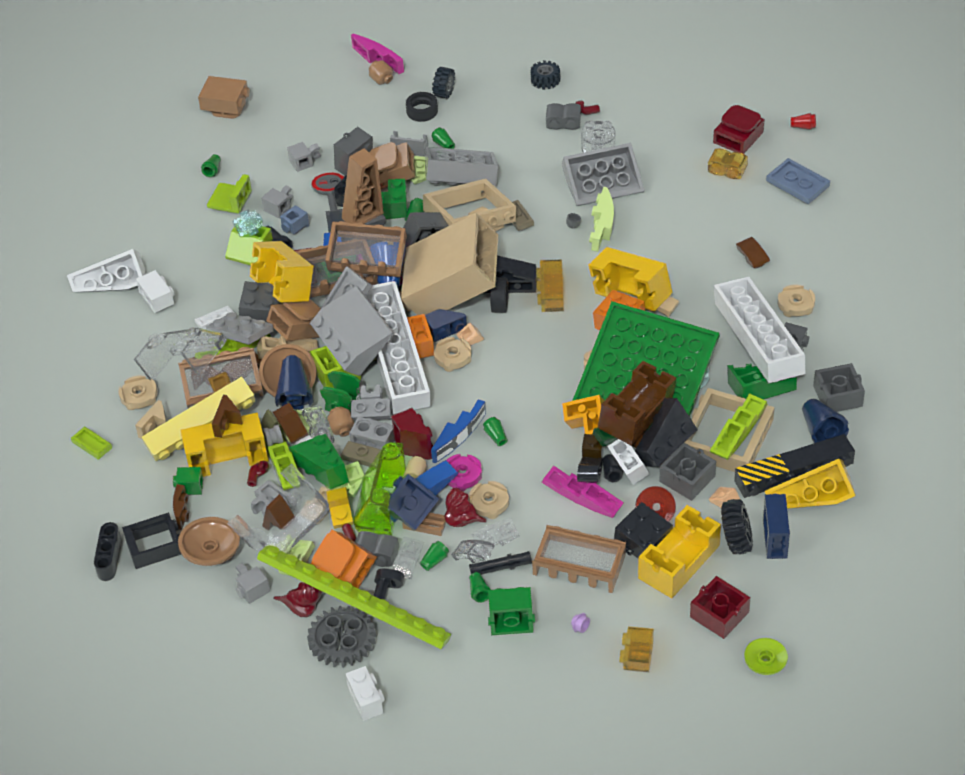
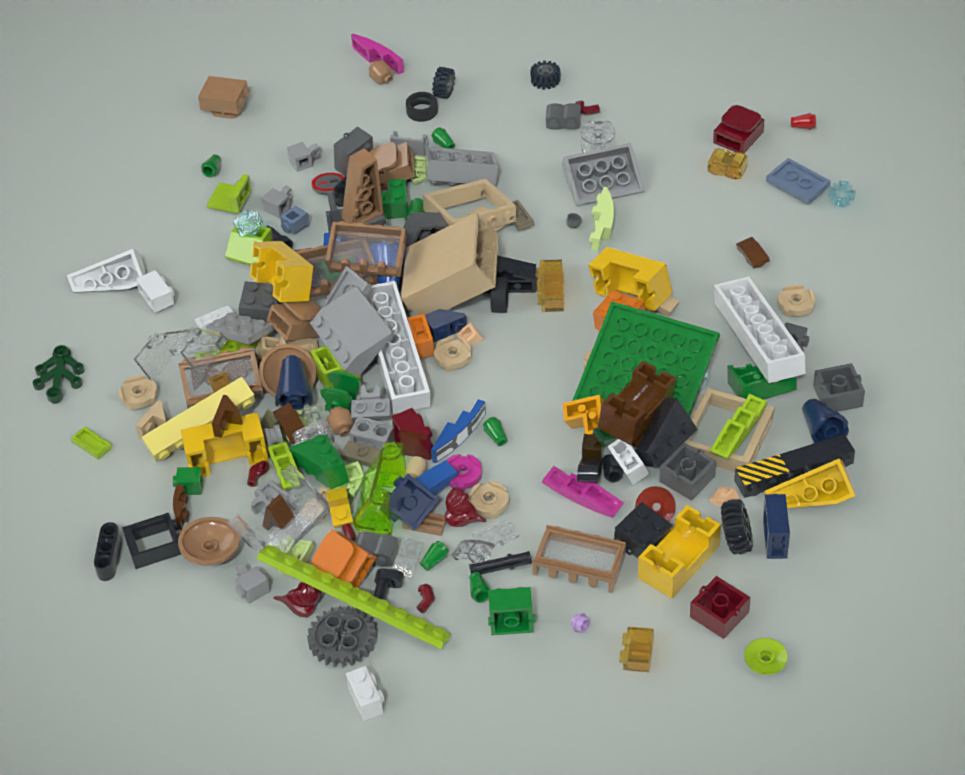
(60, 355): none -> dark green plant
(318, 428): none -> clear plate
(428, 597): none -> dark red arm
(837, 188): none -> clear light blue brick

